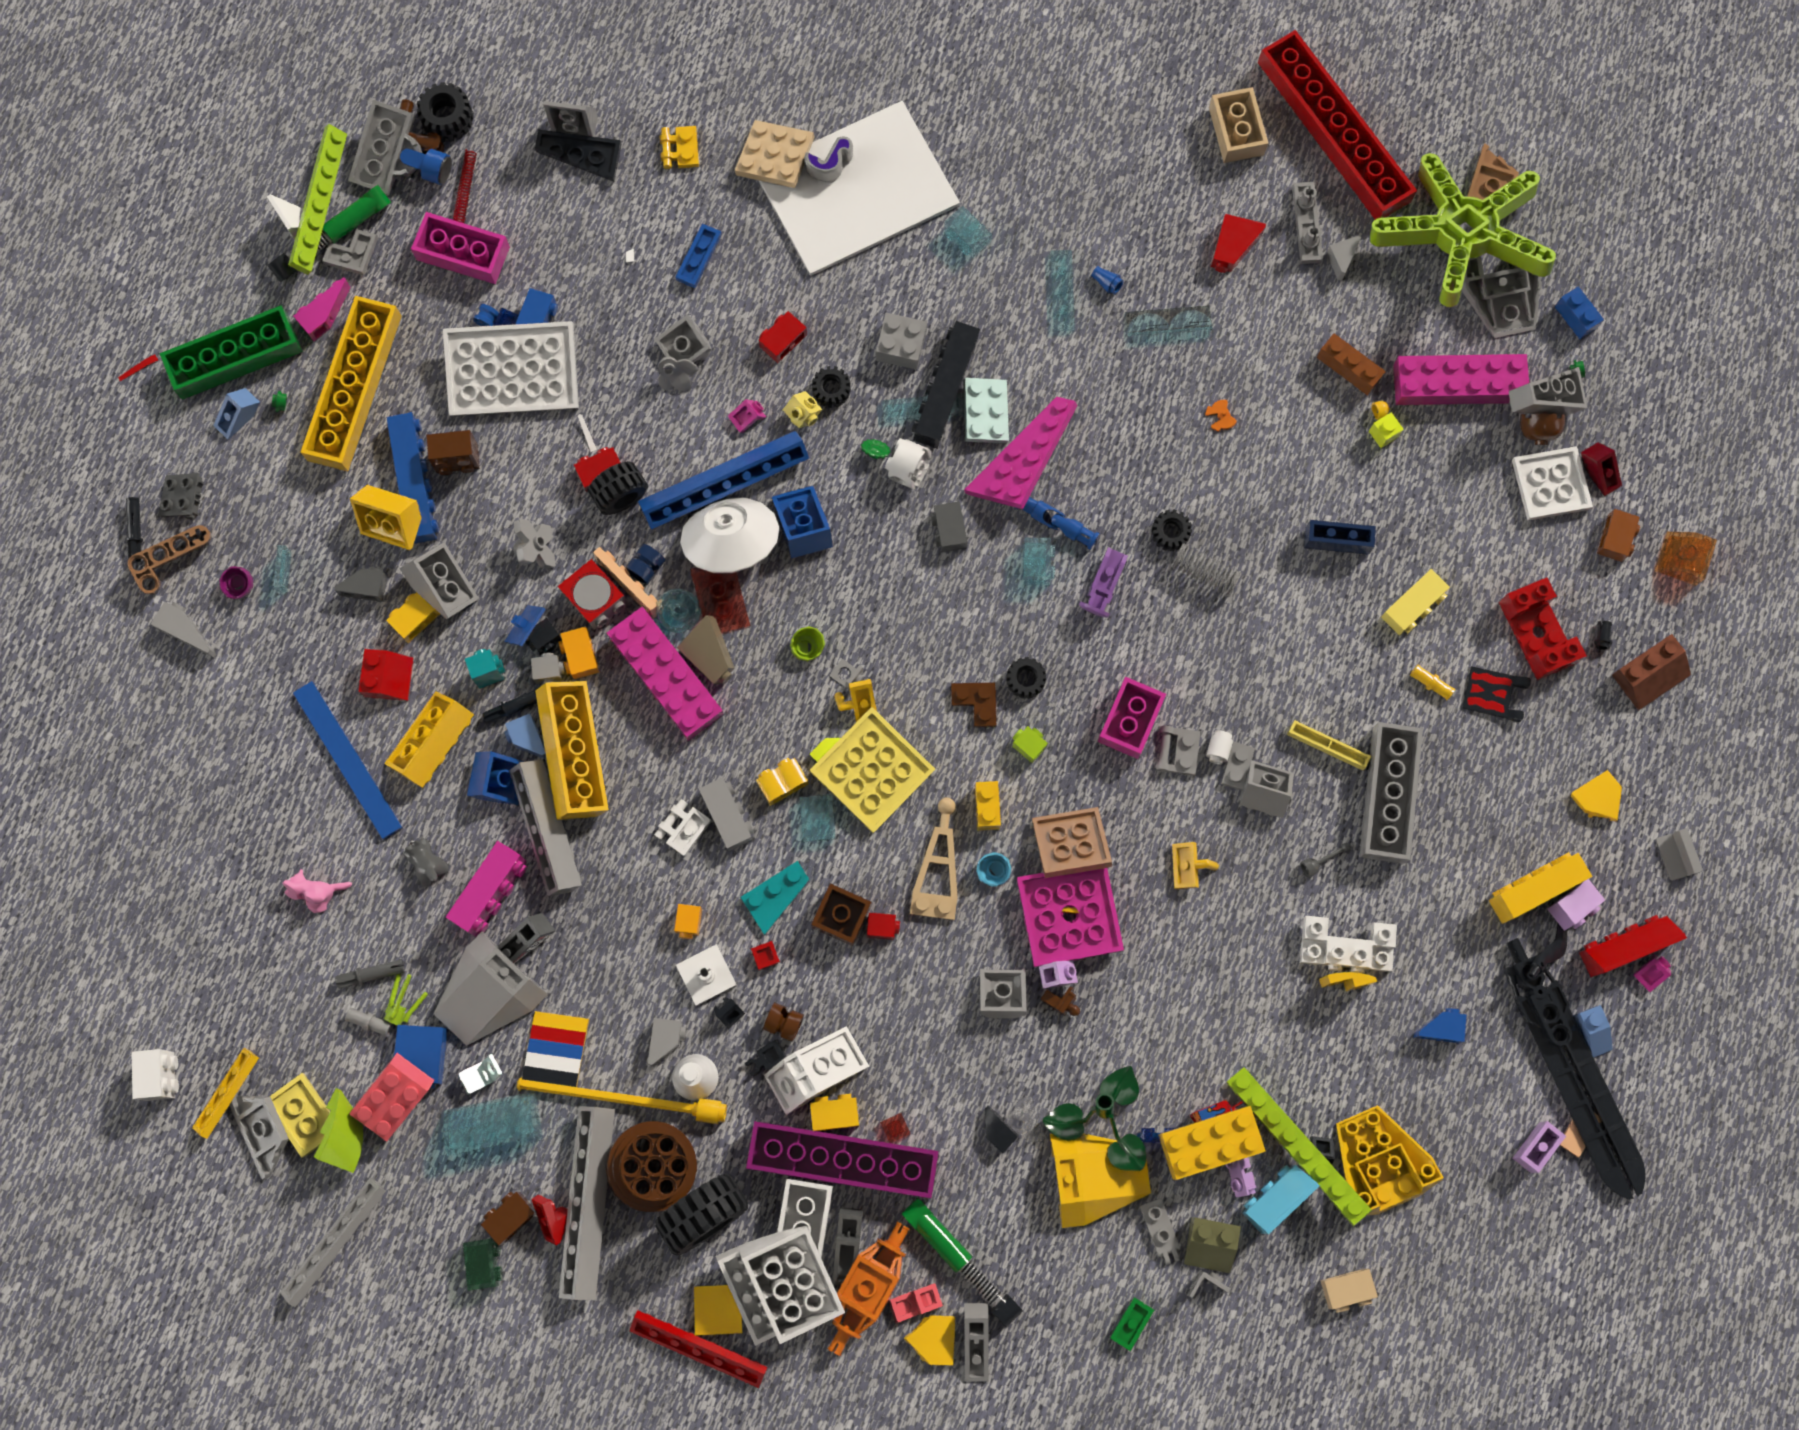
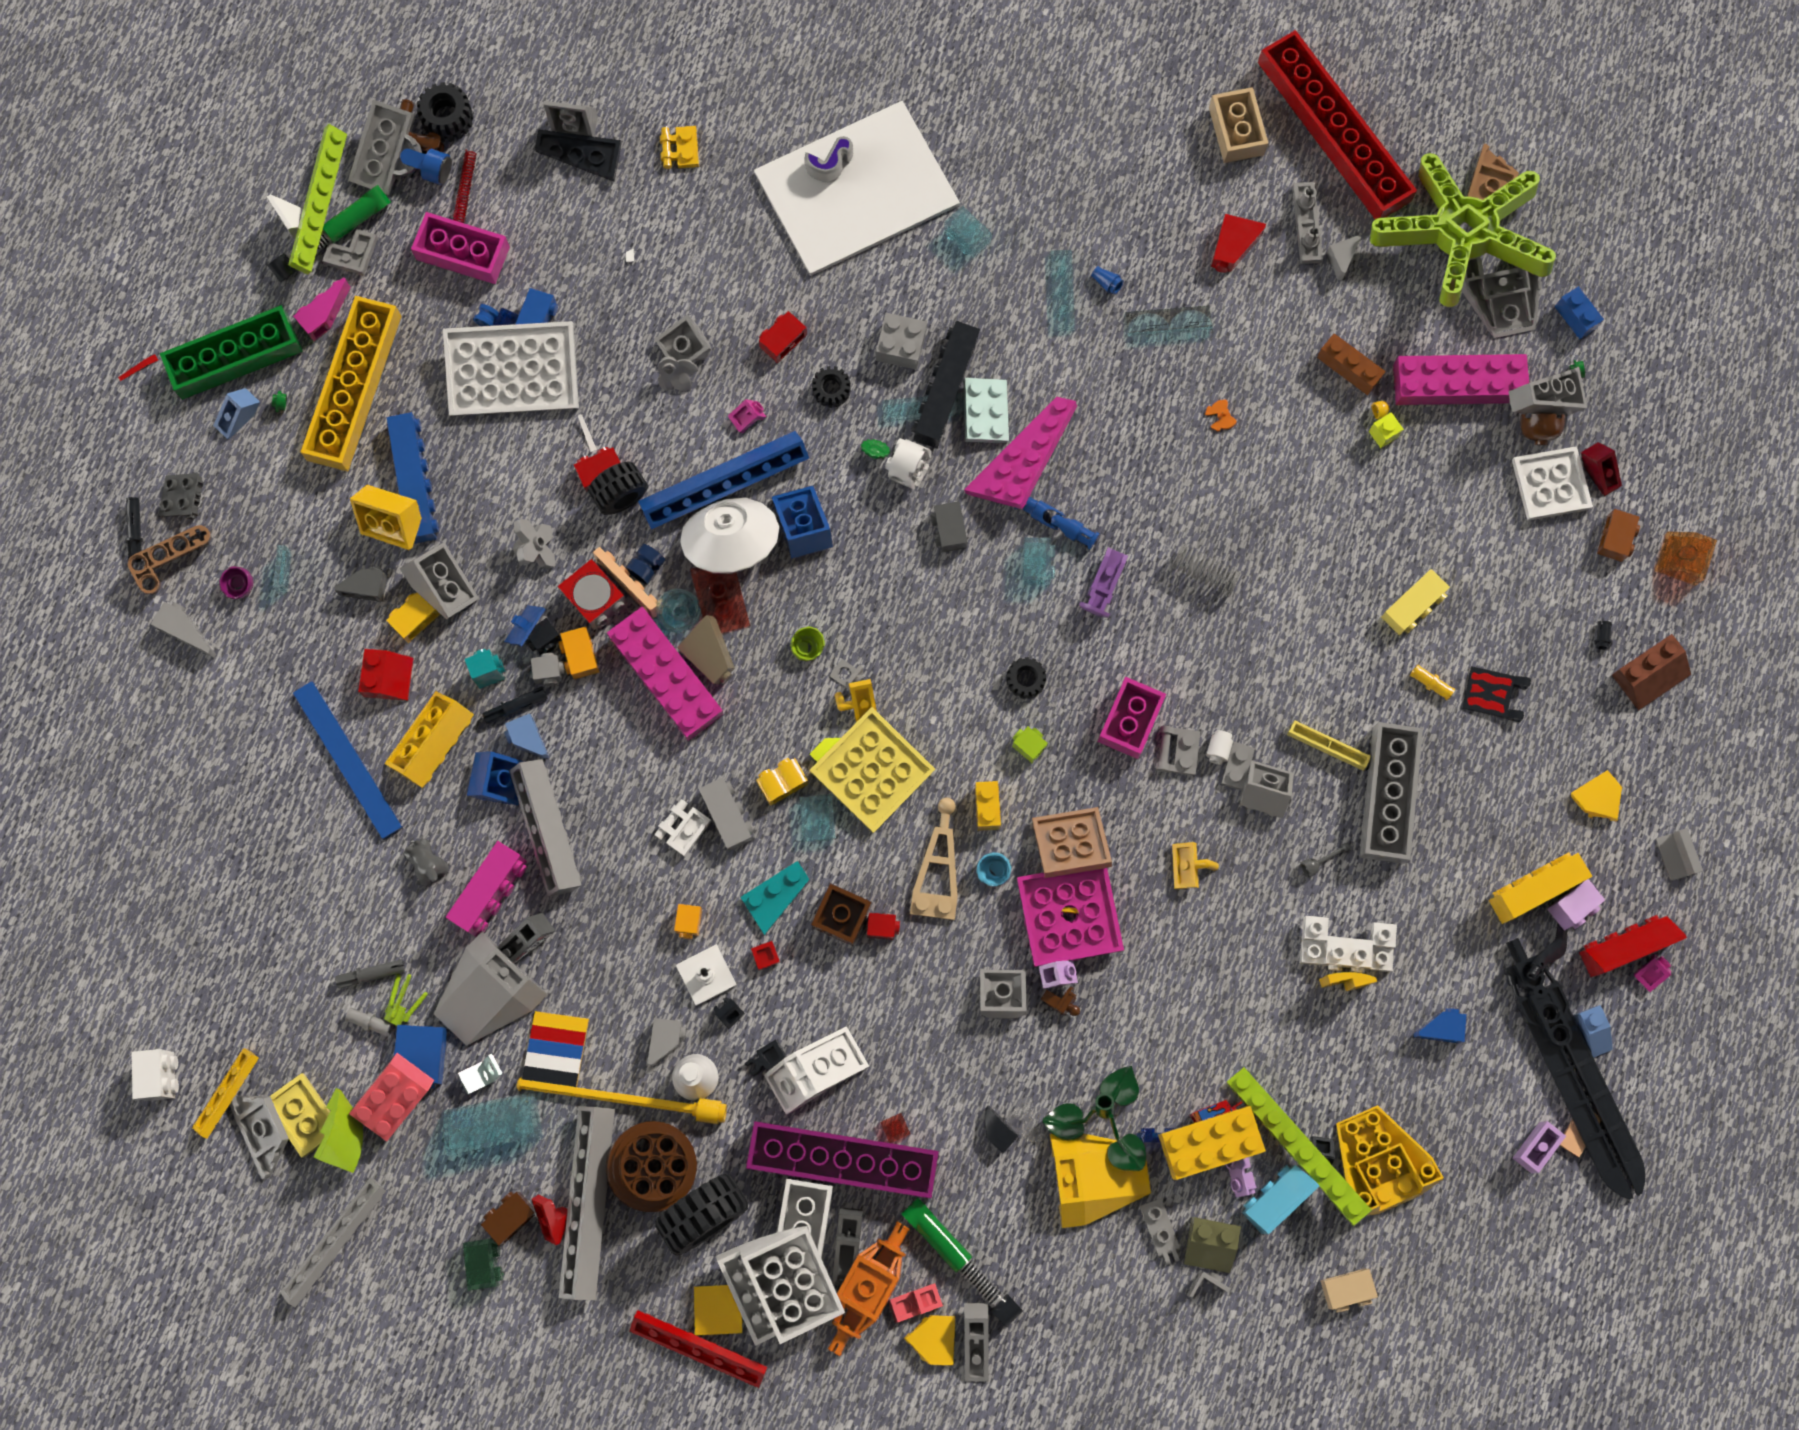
(315, 893): bright pink animal -> none
(453, 452): reddish brown brick -> none
(571, 750): yellow brick -> none
(698, 255): blue plate -> none
(774, 153): tan plate -> none
(783, 1022): reddish brown wheel -> none
(802, 410): light yellow brick -> none
(834, 1113): yellow brick -> none
(980, 696): reddish brown plate -> none
(1132, 1323): green plate -> none
(1177, 519): black tyre -> none
(1339, 537): dark blue brick -> none
(1531, 608): red plate -> none

